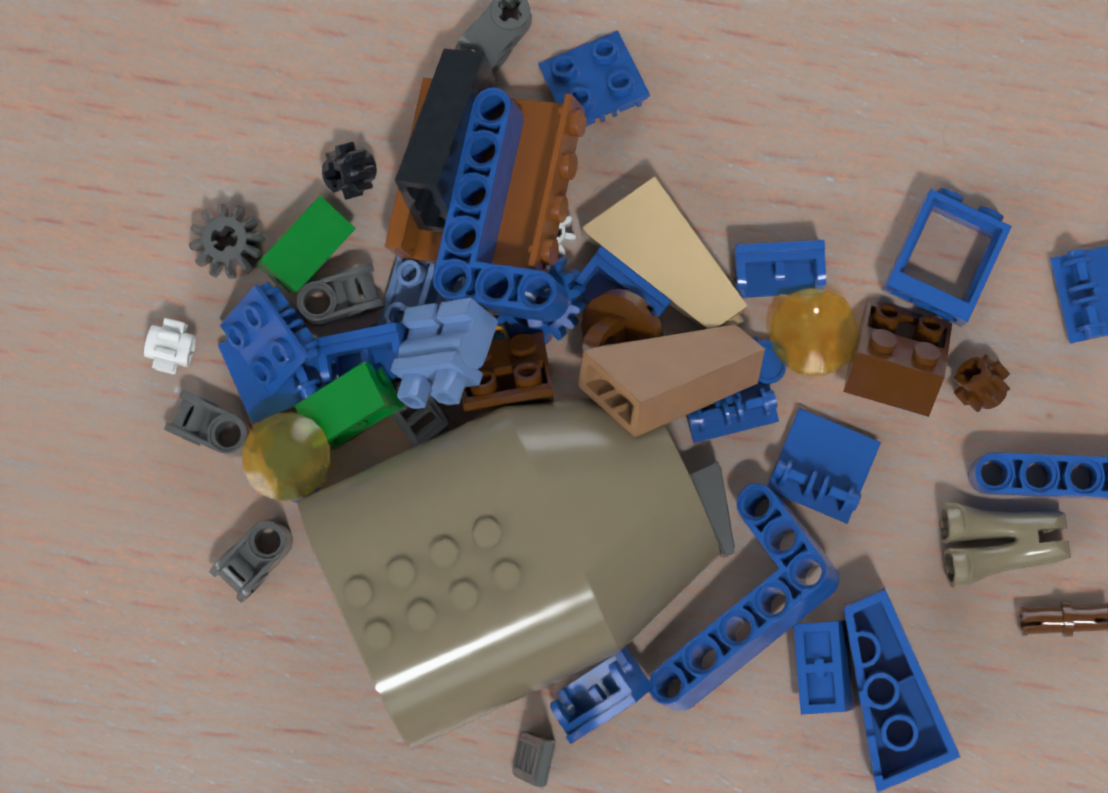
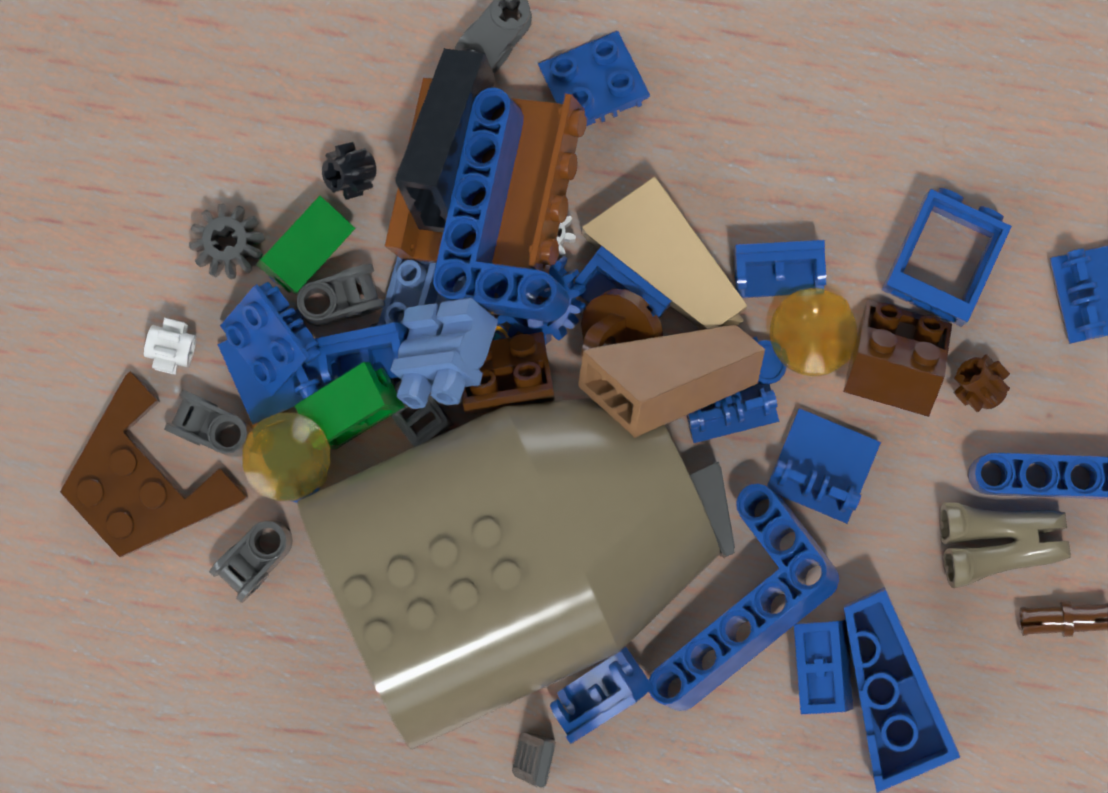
(125, 492): none -> reddish brown wing

